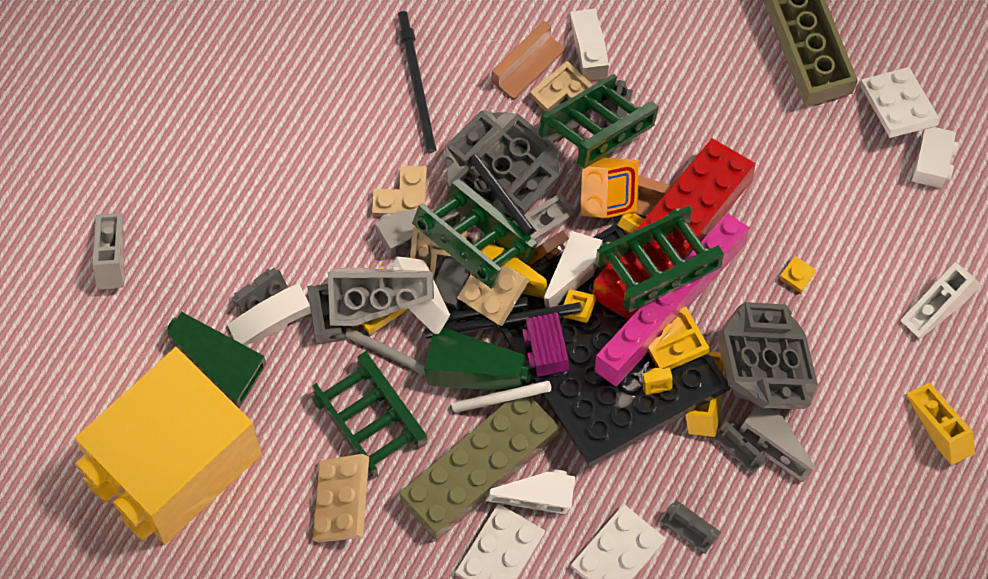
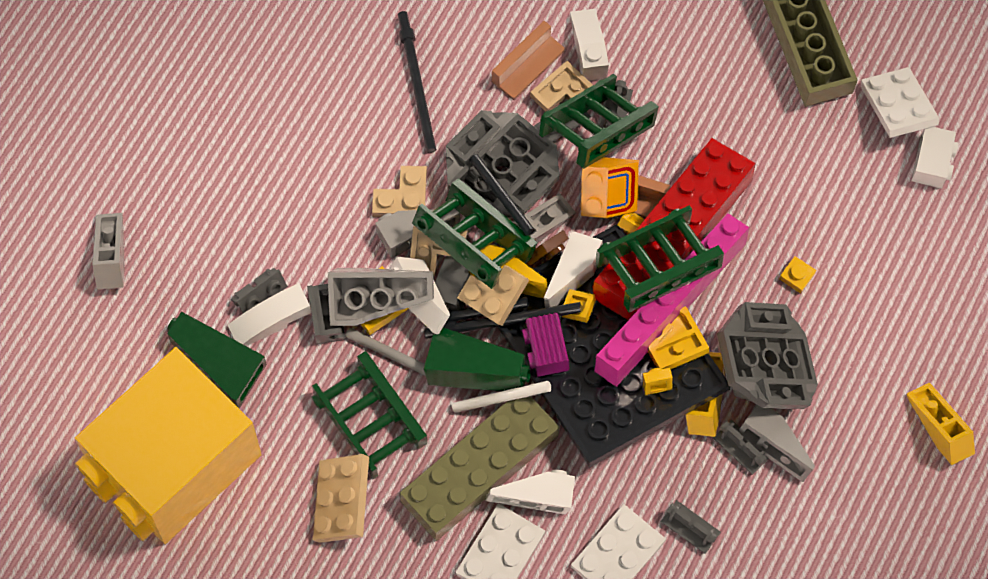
(941, 300): white slope -> none

